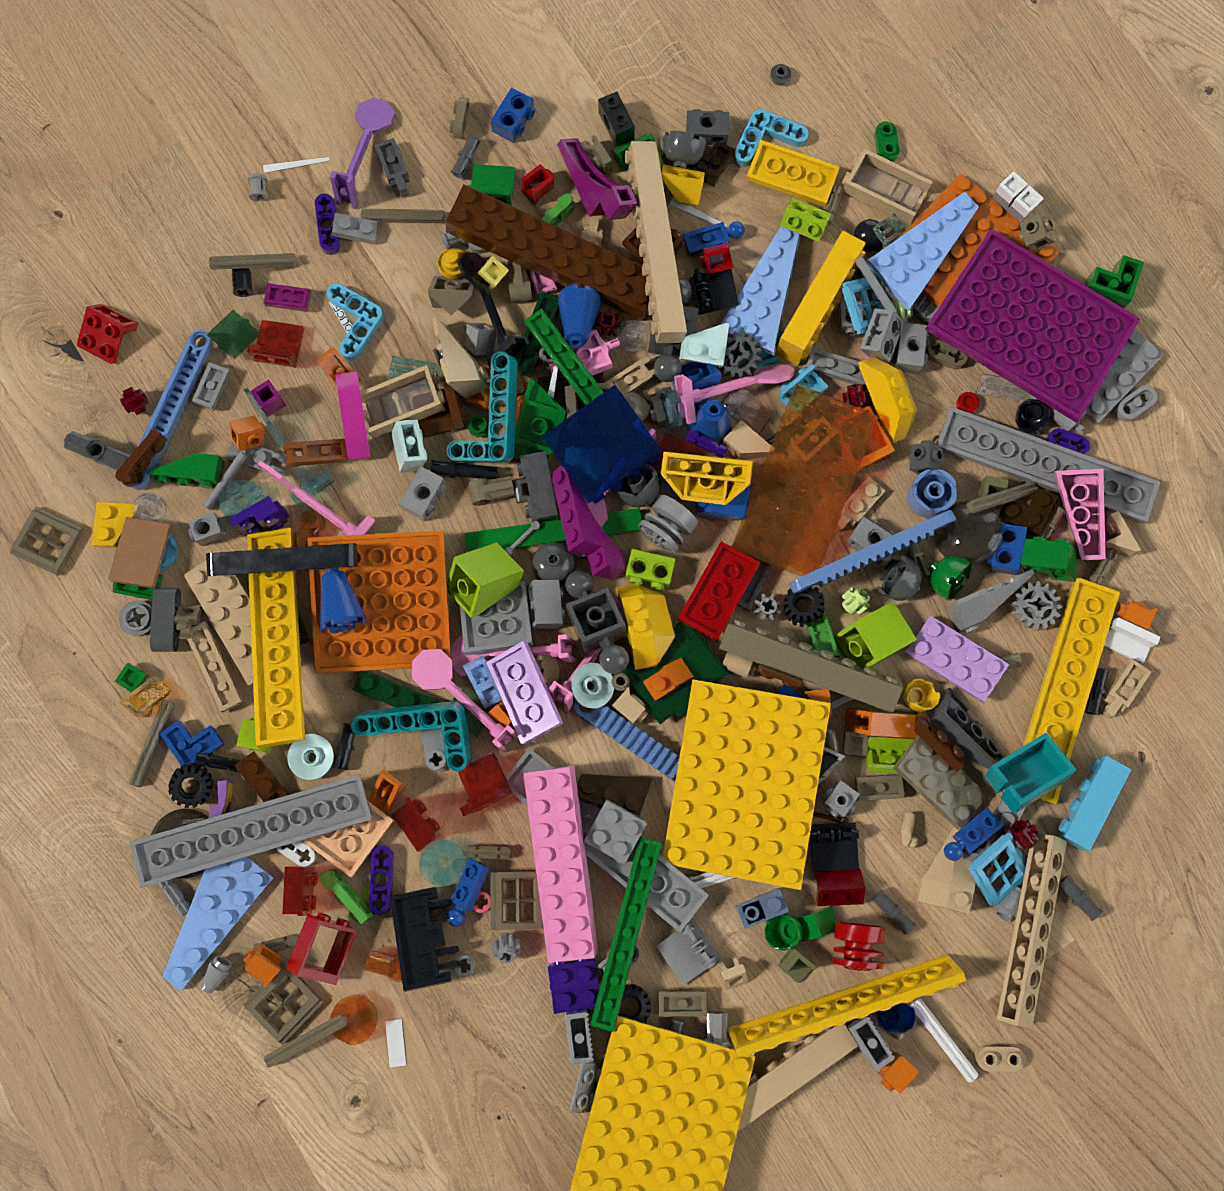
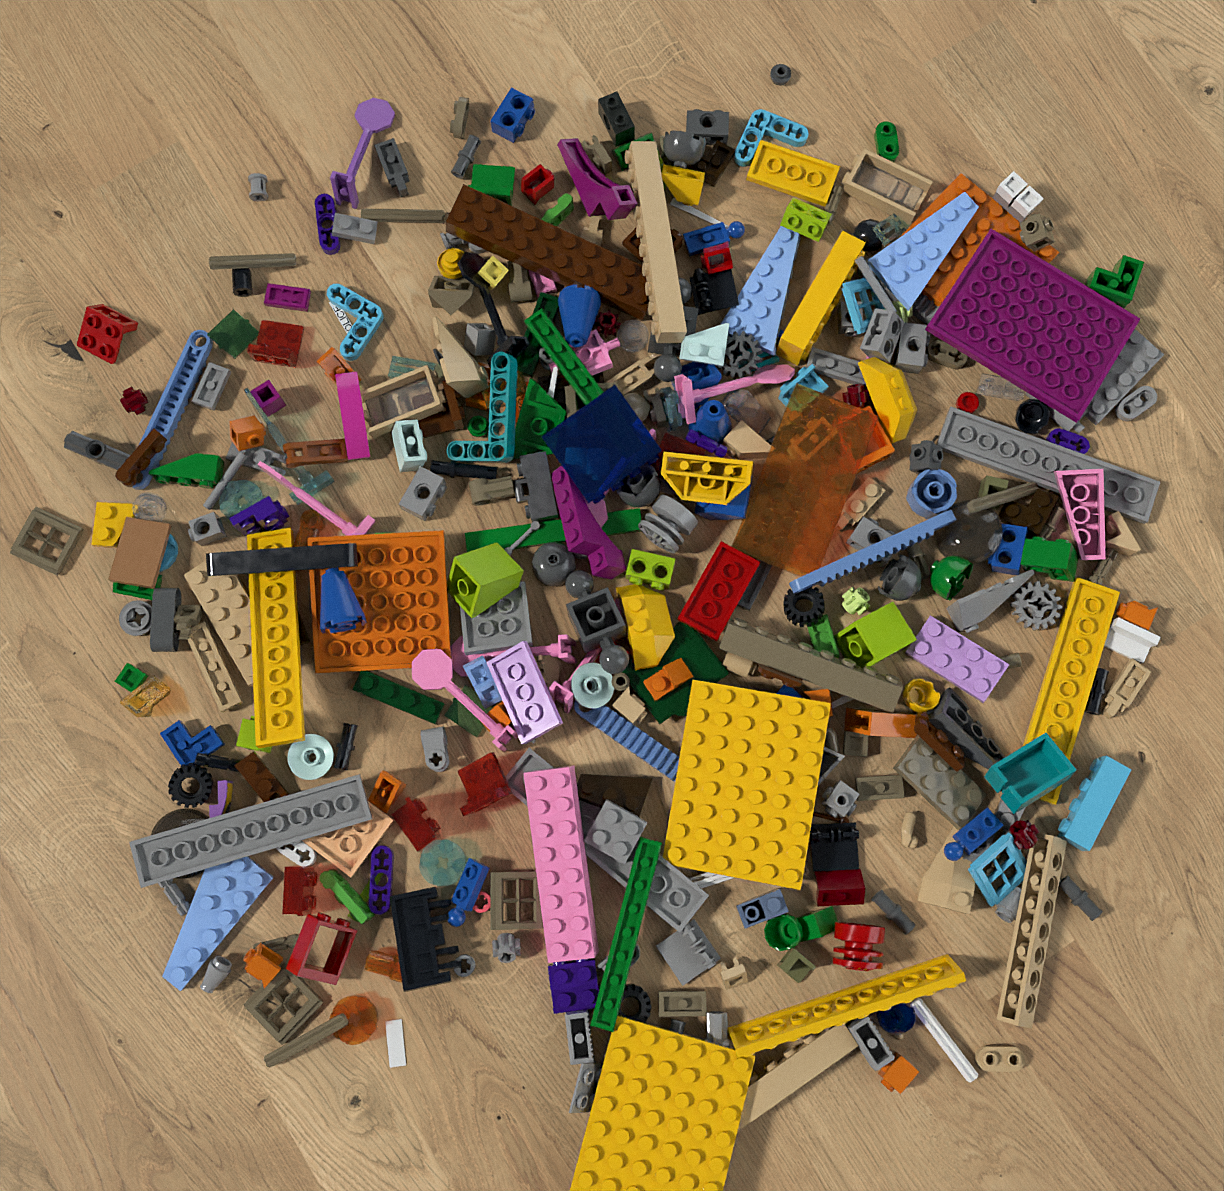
(151, 743): dark tan axle -> none
(279, 166): white sticker -> none
(421, 722): teal beam -> none
(488, 852): dark tan axle -> none
(545, 604): light grey brick -> none
(773, 607): light grey gear -> none
(884, 753): lime bracket -> none

